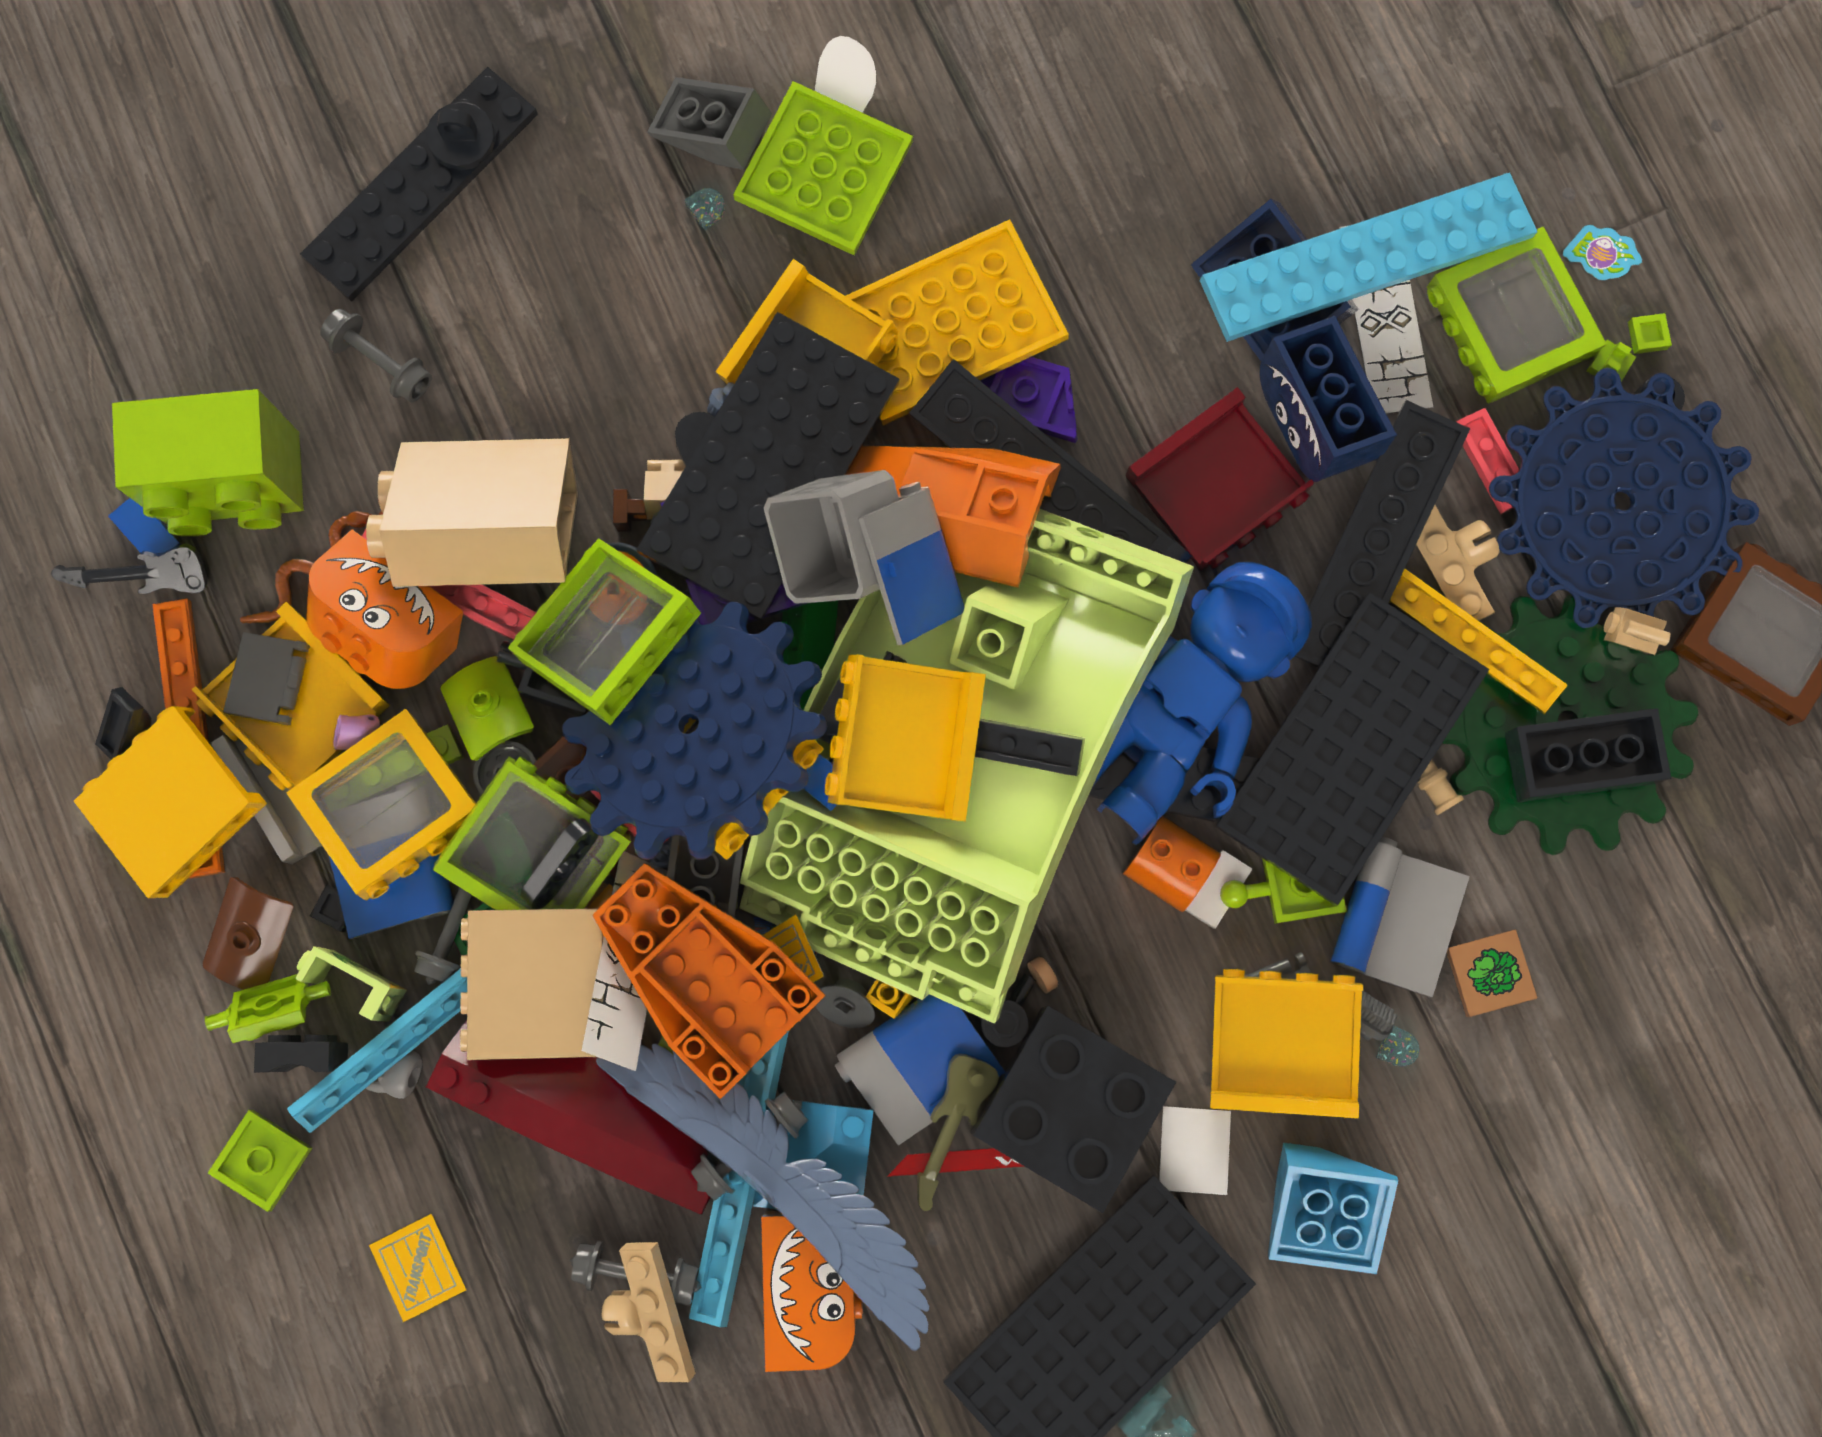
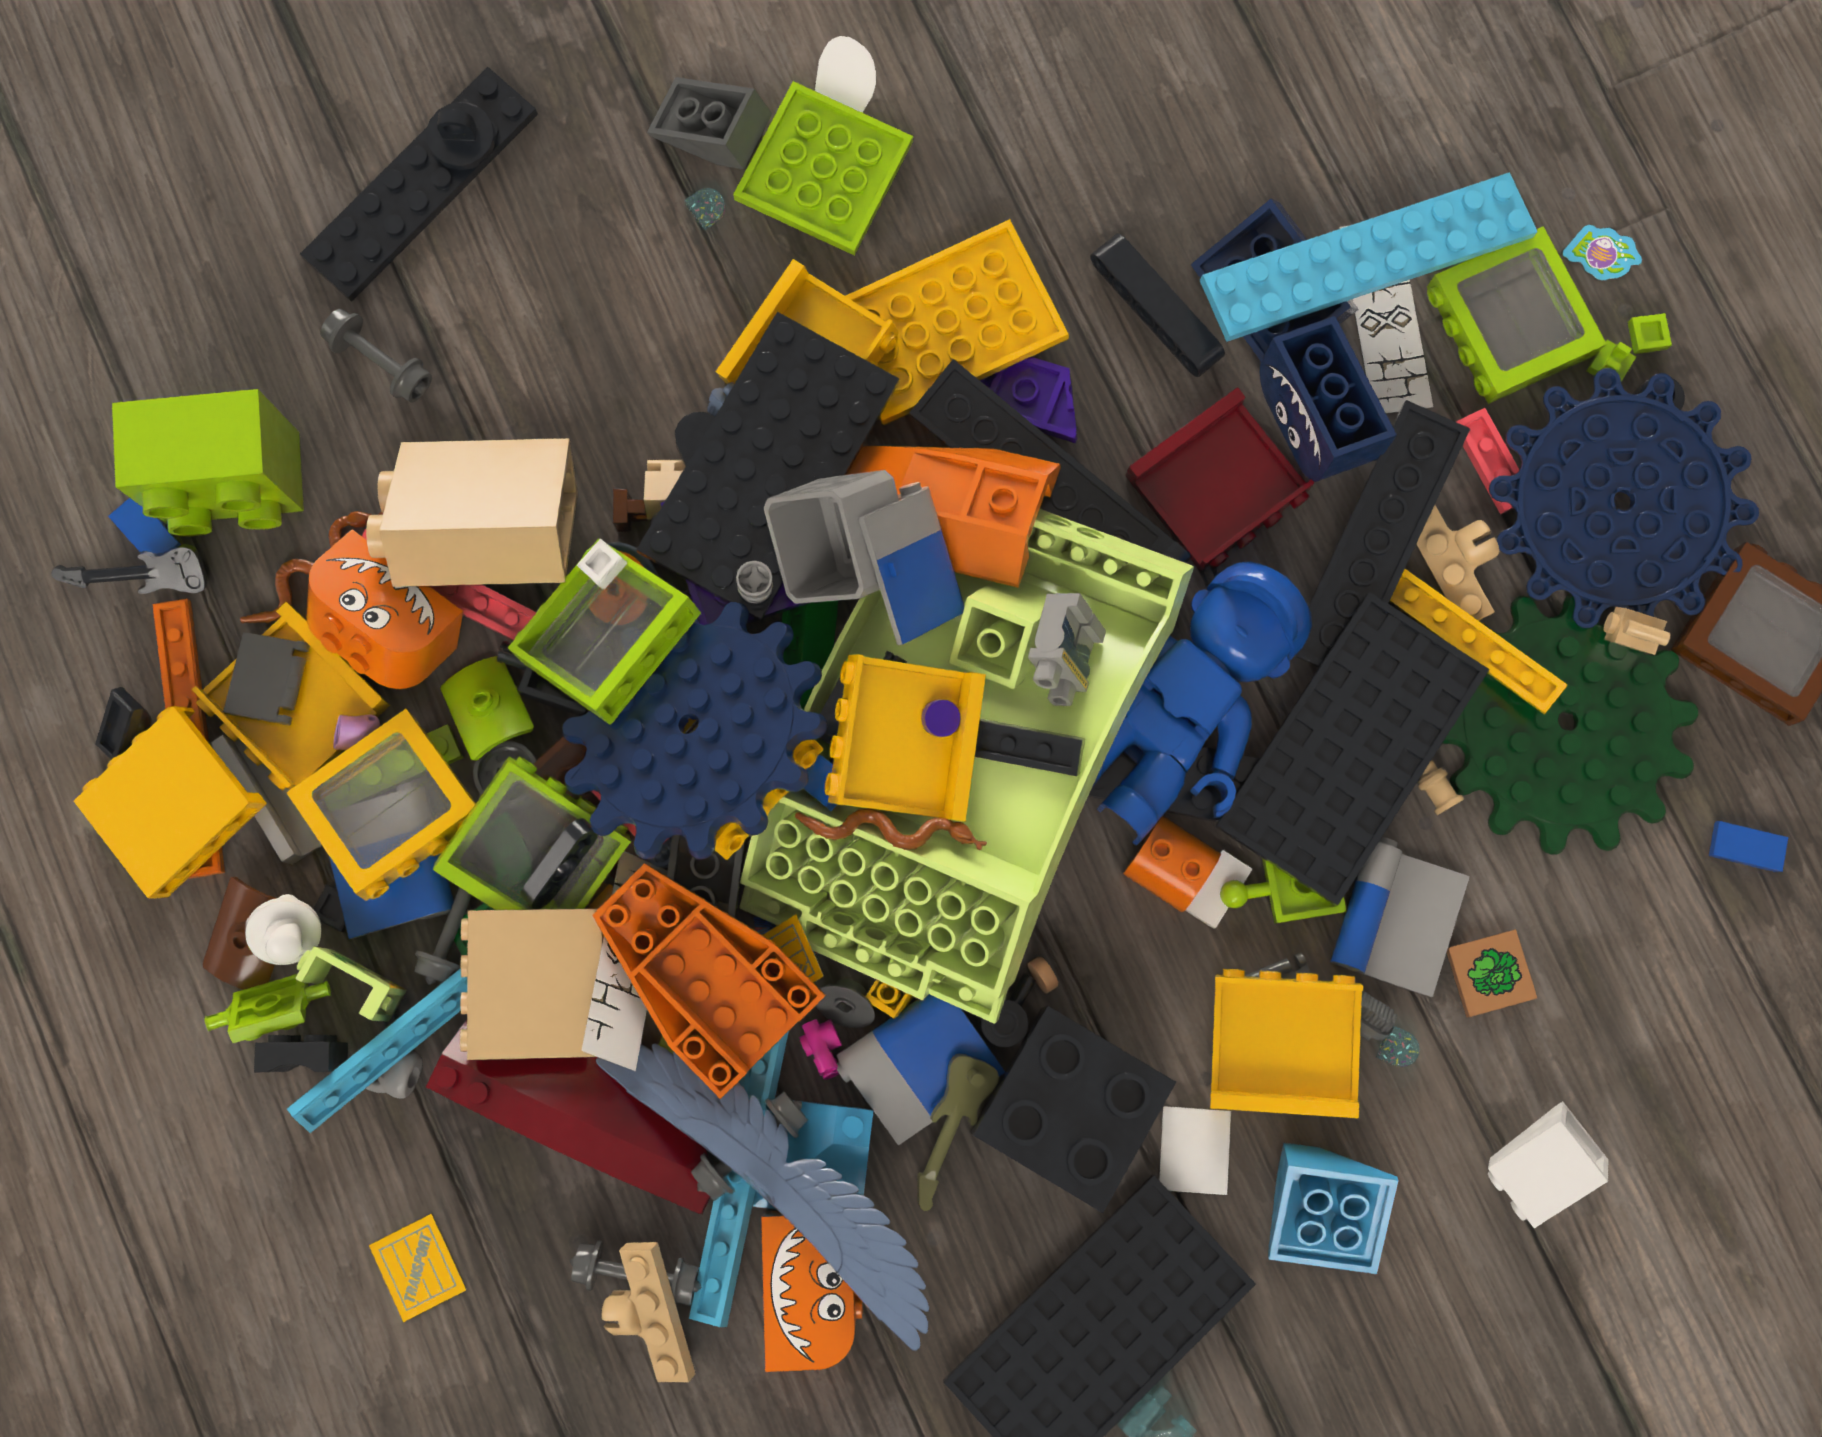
(260, 1160): lime plate -> none
(282, 930): none -> white plate
(602, 564): none -> white tile
(754, 574): none -> light grey wheel
(819, 1041): none -> dark pink plate
(940, 718): none -> dark purple tile
(956, 1161): red sticker -> none
(957, 830): none -> dark orange animal
(1064, 646): none -> light grey hips
(1157, 305): none -> black beam
(1549, 1166): none -> white slope
(1587, 755): black brick -> none
(1748, 846): none -> blue tile

